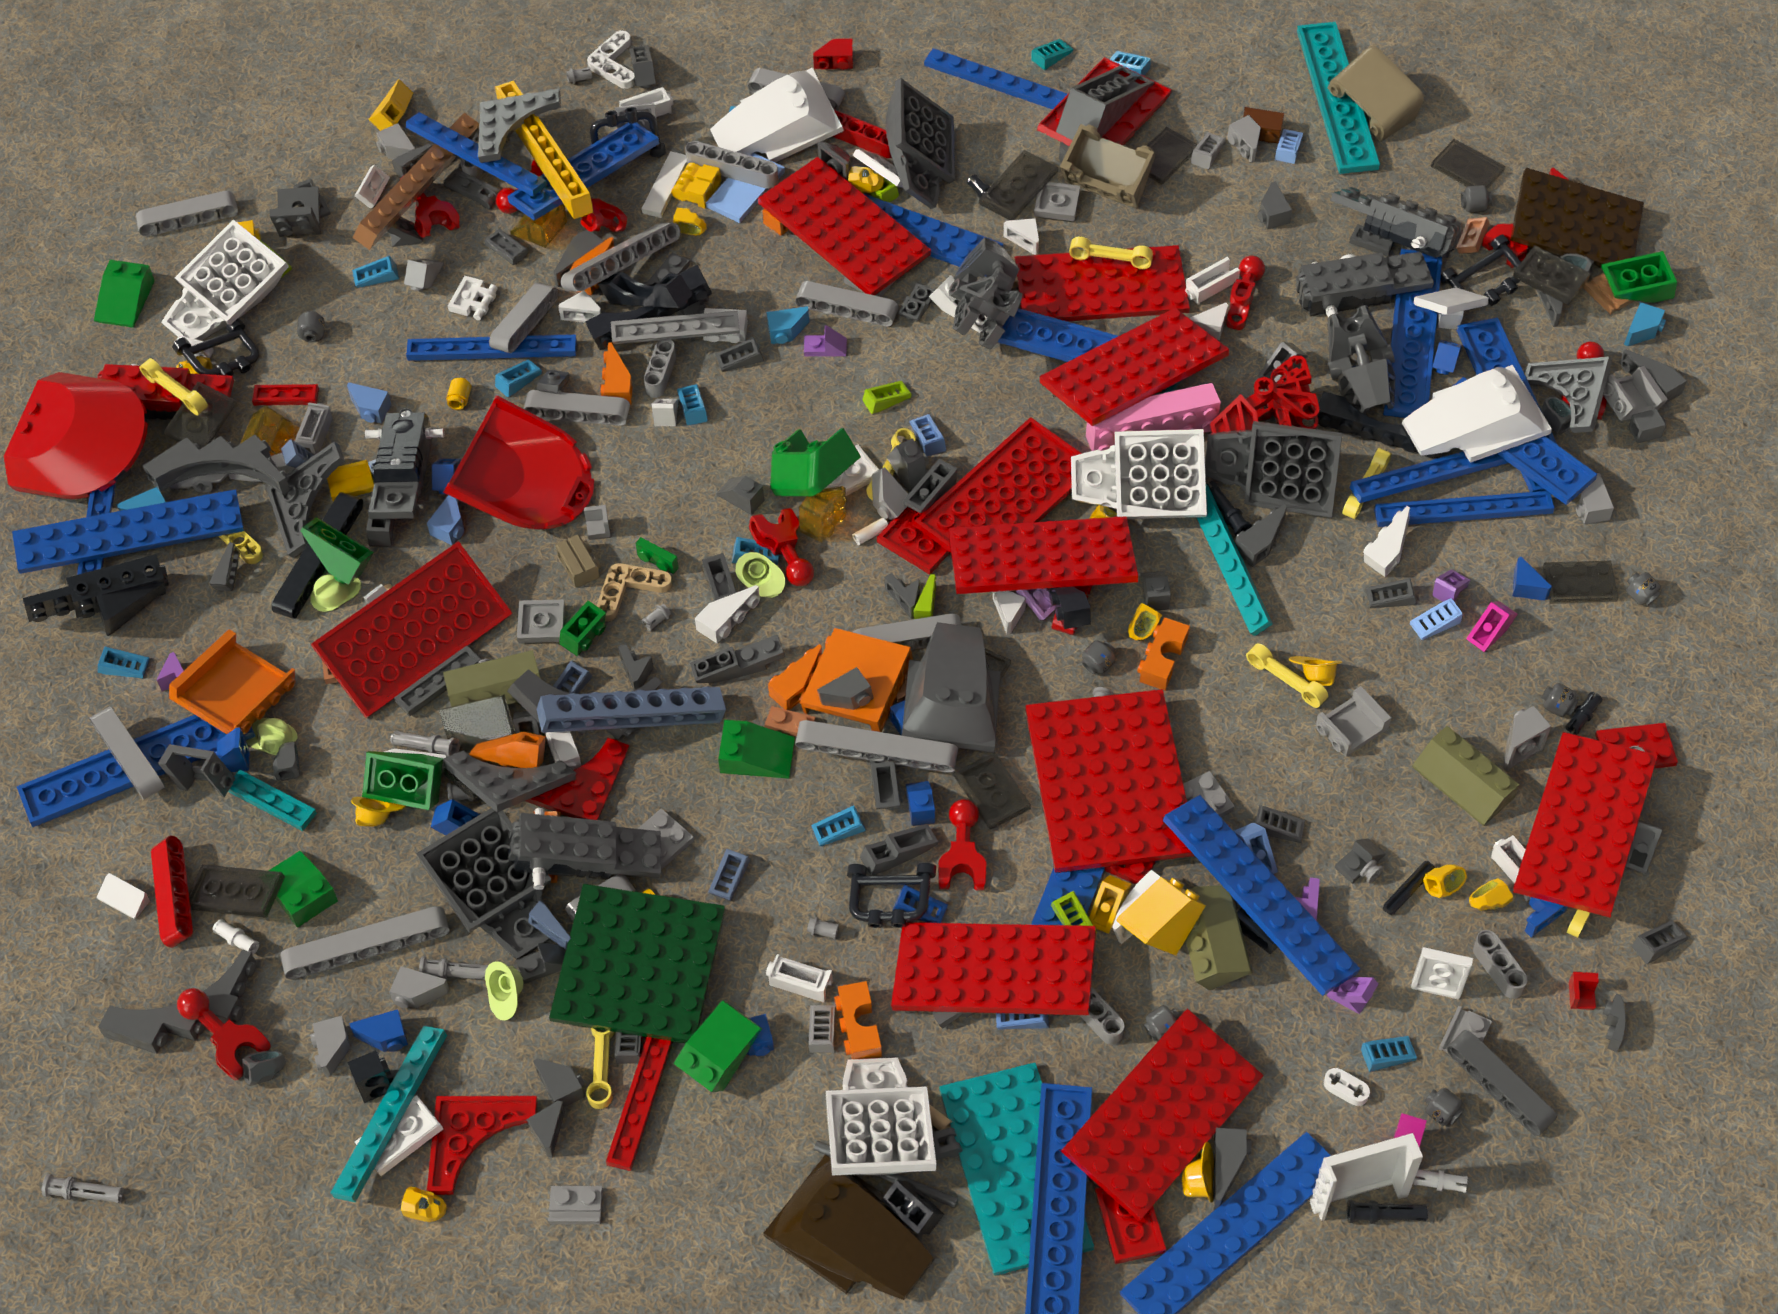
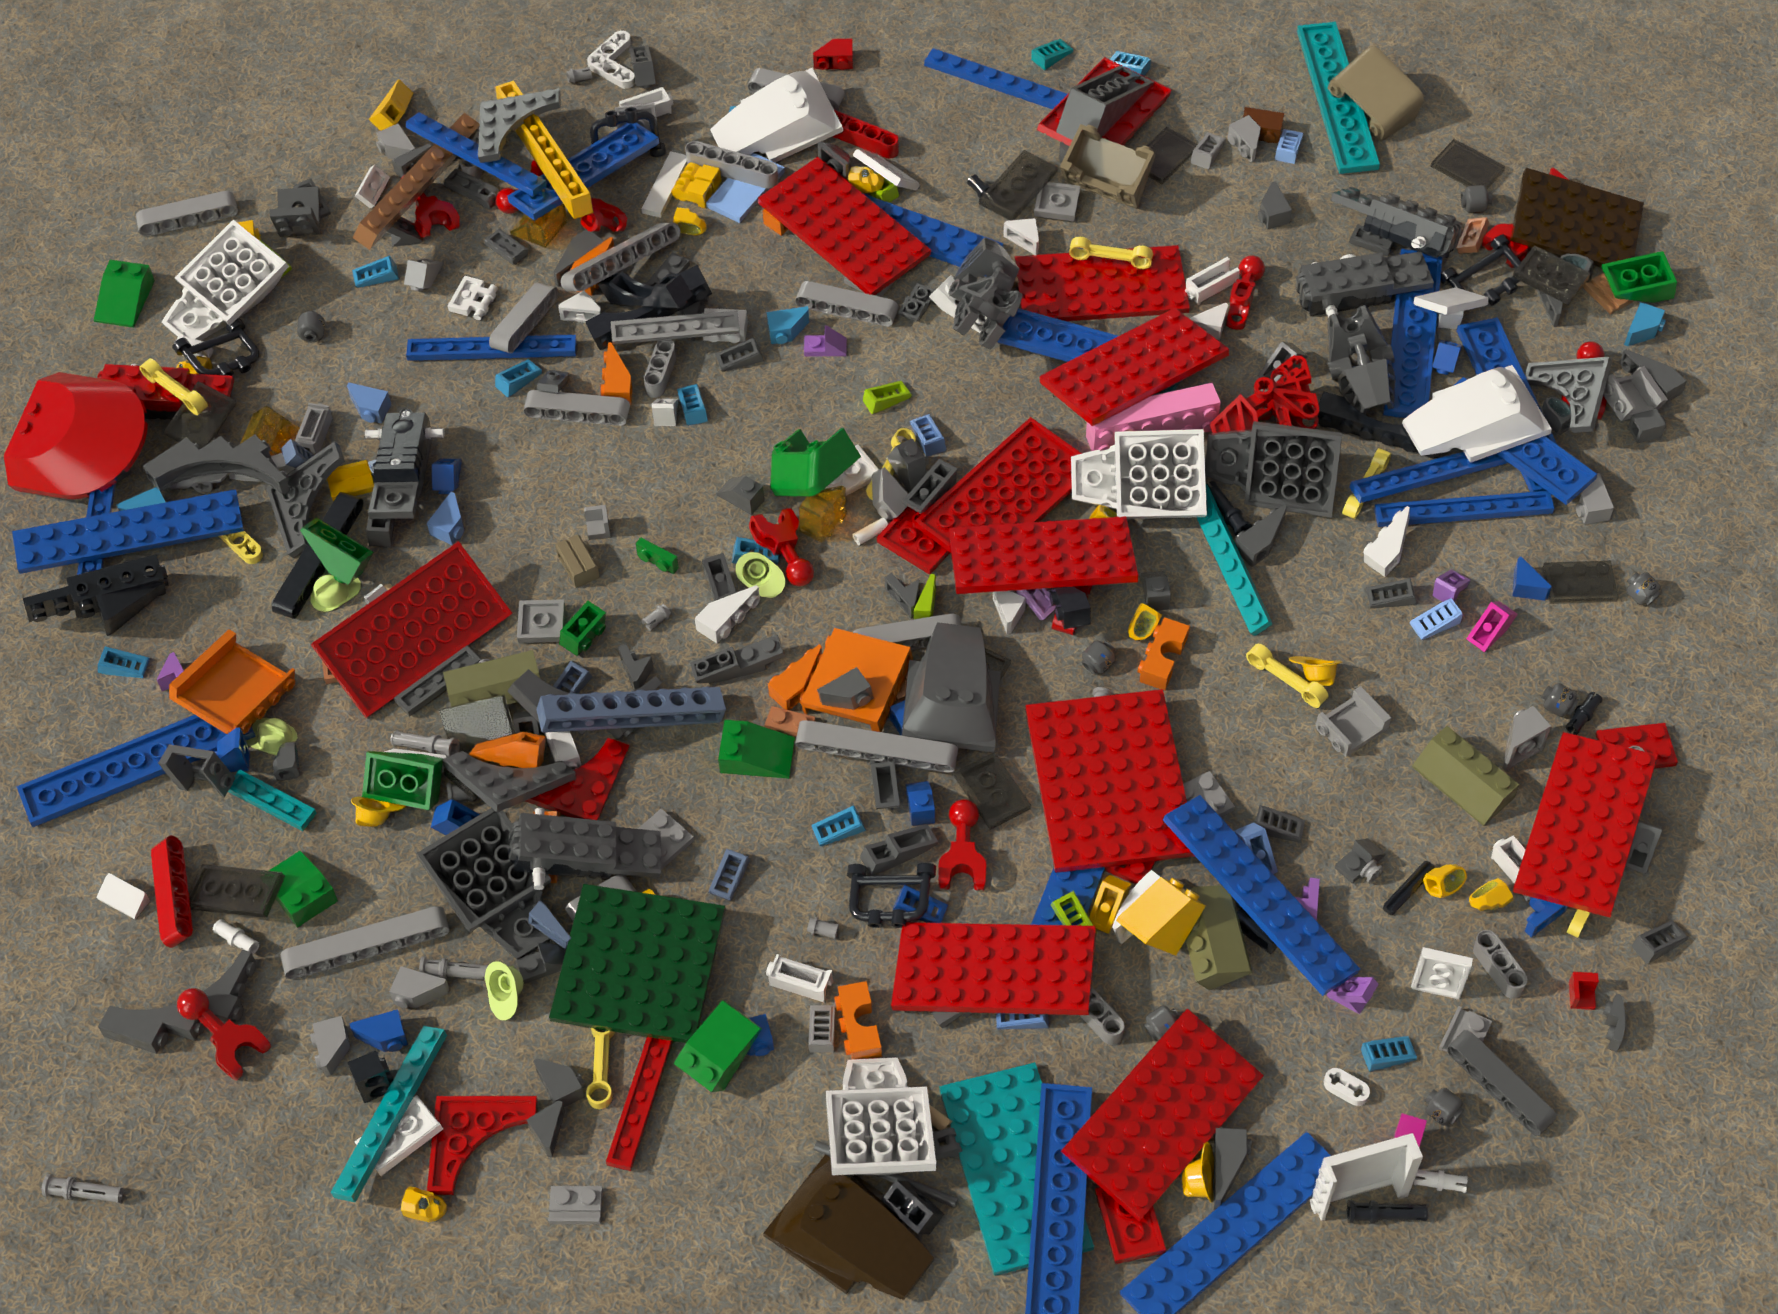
(126, 753): light grey beam -> none
(225, 573): dark grey slope -> none
(262, 1066): dark grey rock -> none
(285, 394): red tile -> none
(458, 393): yellow brick -> none
(523, 470): red windscreen -> none
(625, 580): tan beam -> none
(627, 1056): dark grey slope -> none
(920, 142): dark grey wedge -> none

